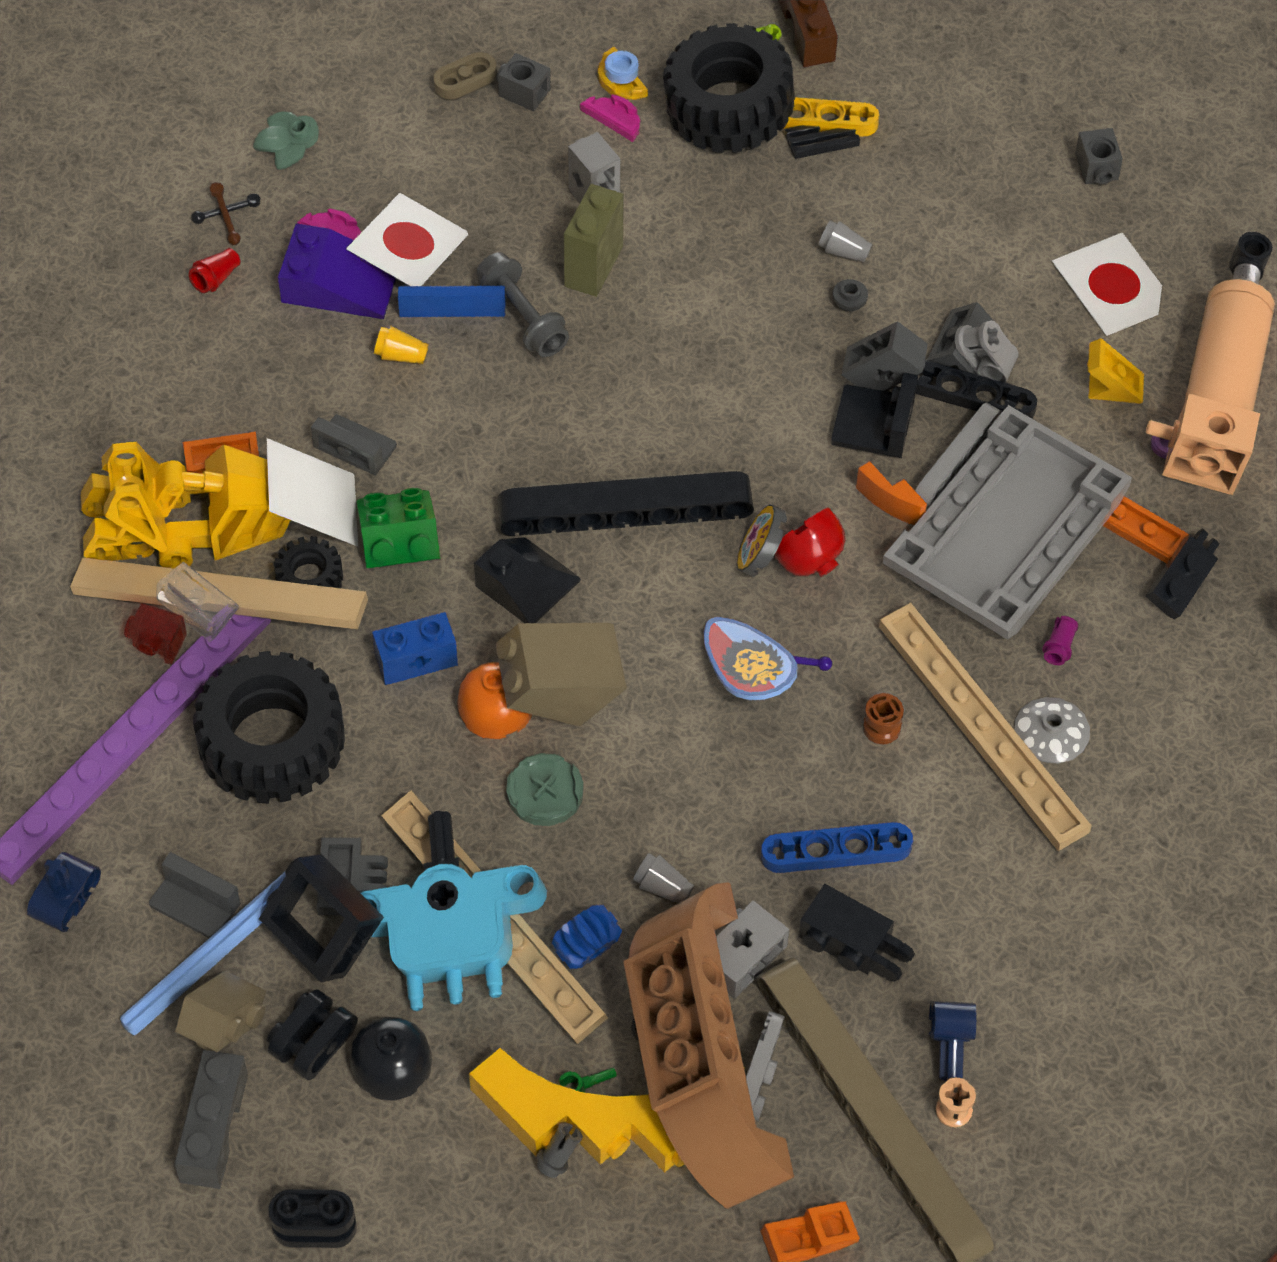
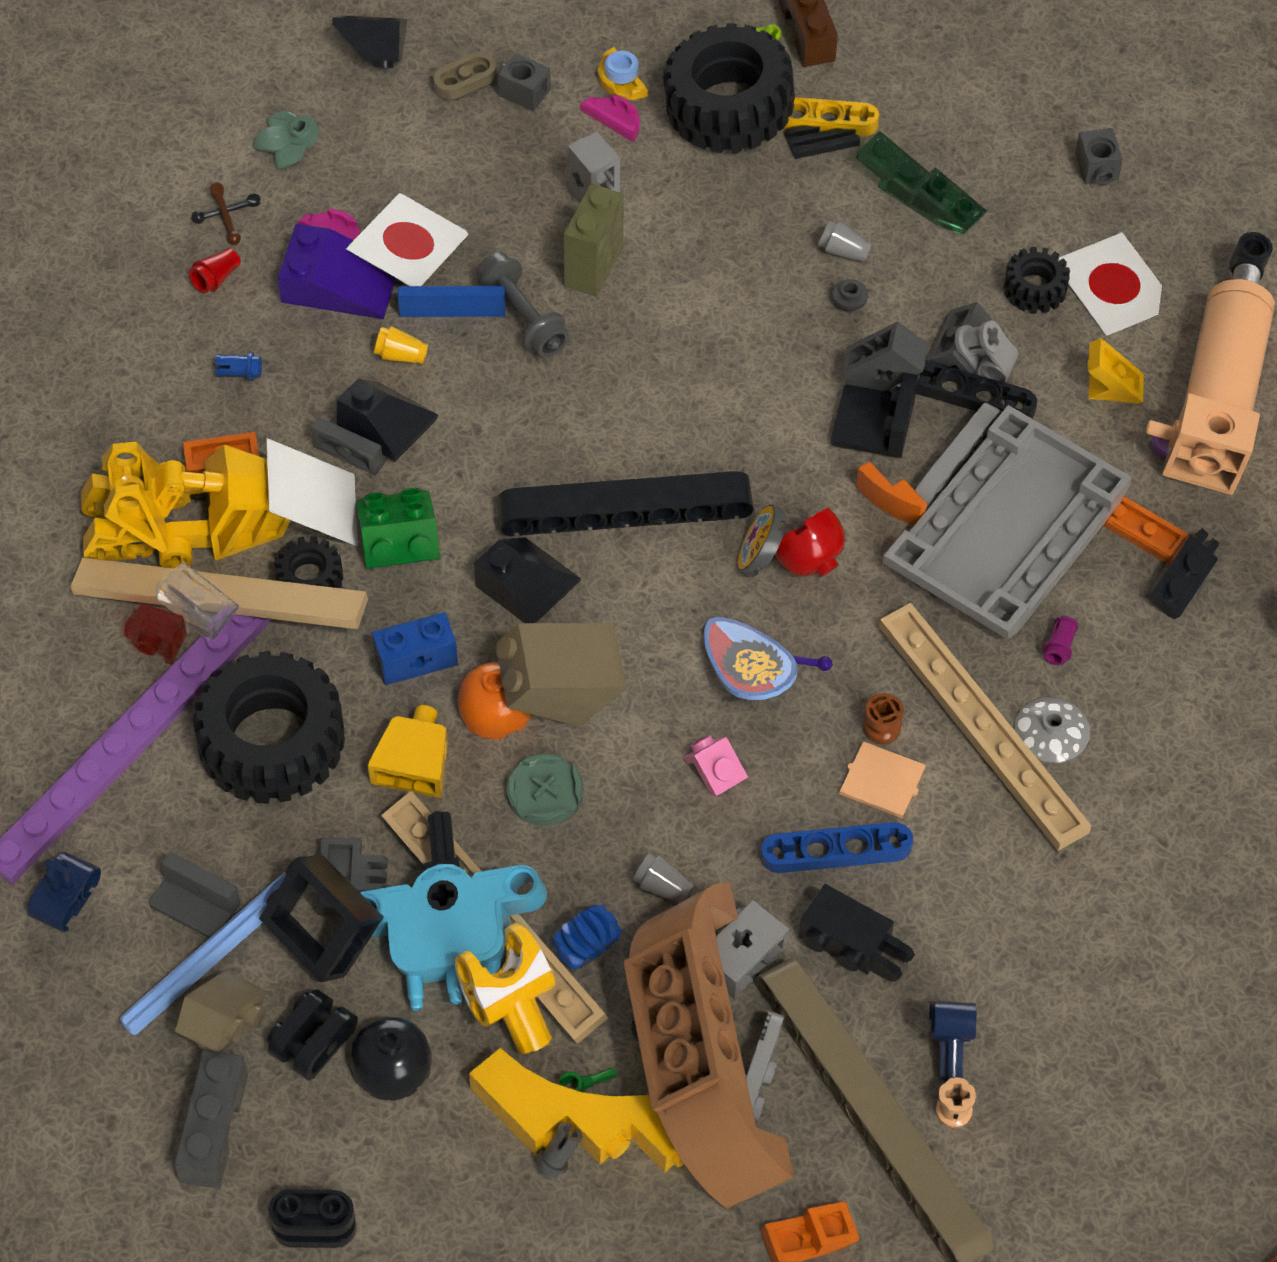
(239, 365): none -> blue pin
(374, 37): none -> black slope
(383, 416): none -> black slope
(412, 754): none -> yellow torso
(510, 990): none -> yellow connector
(716, 764): none -> bright pink bracket
(882, 779): none -> light nougat piece
(922, 191): none -> clear green slope
(1036, 295): none -> black tyre

